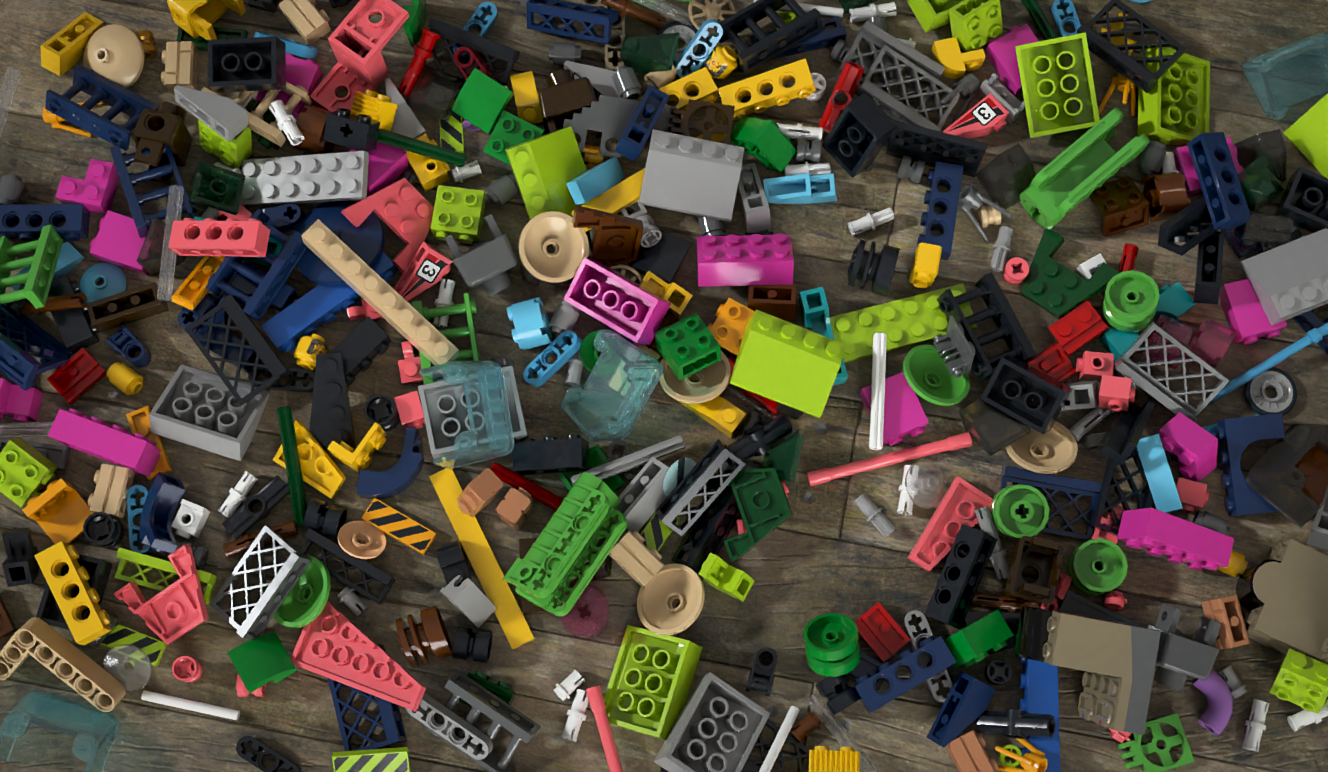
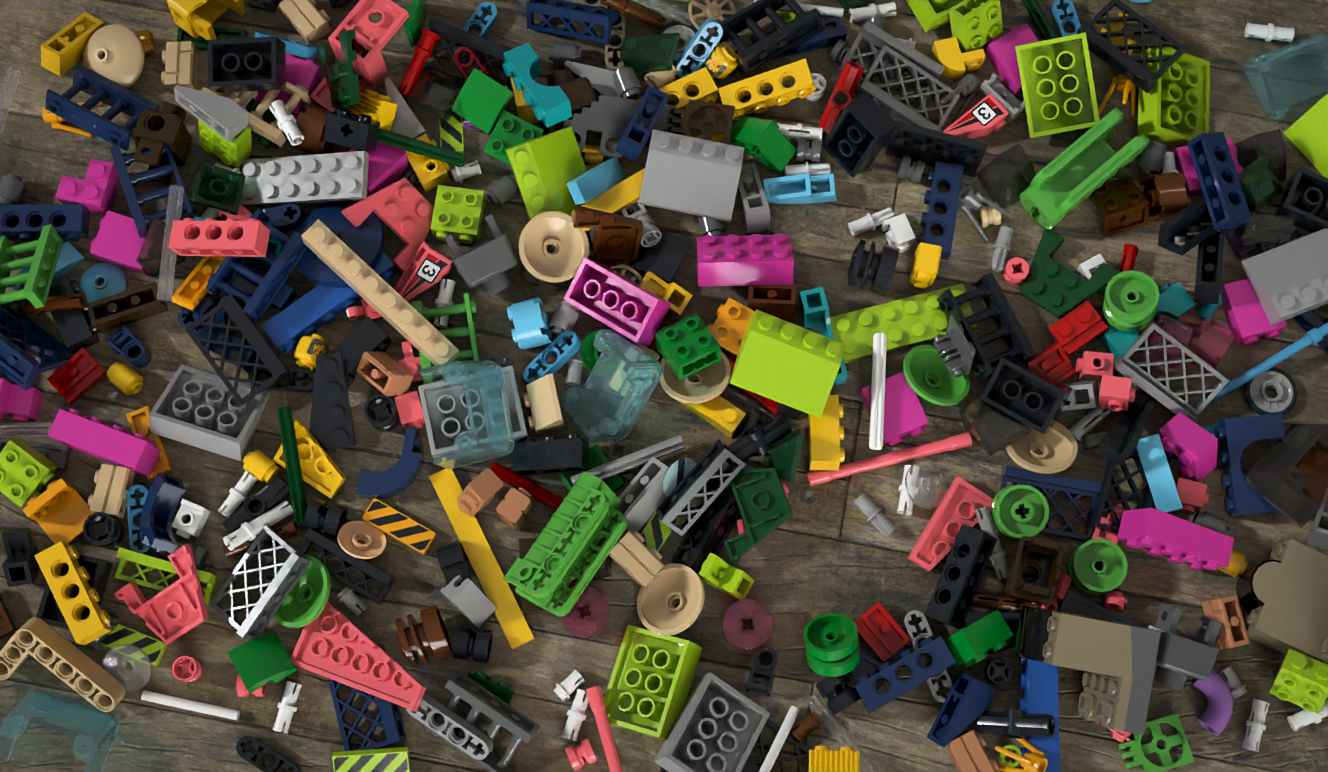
(249, 530): none -> white pin
(260, 466): none -> yellow brick
(287, 707): none -> white pin
(339, 75): none -> dark green wing
(361, 457): yellow bracket -> none
(384, 373): none -> nougat brick
(544, 406): none -> tan slope
(548, 102): none -> teal arch
(581, 754): none -> coral wheel
(748, 611): none -> clear pink brick
(826, 436): none -> yellow brick
(899, 232): none -> white brick
(1207, 310): none -> teal pin
(1269, 32): none -> white pin

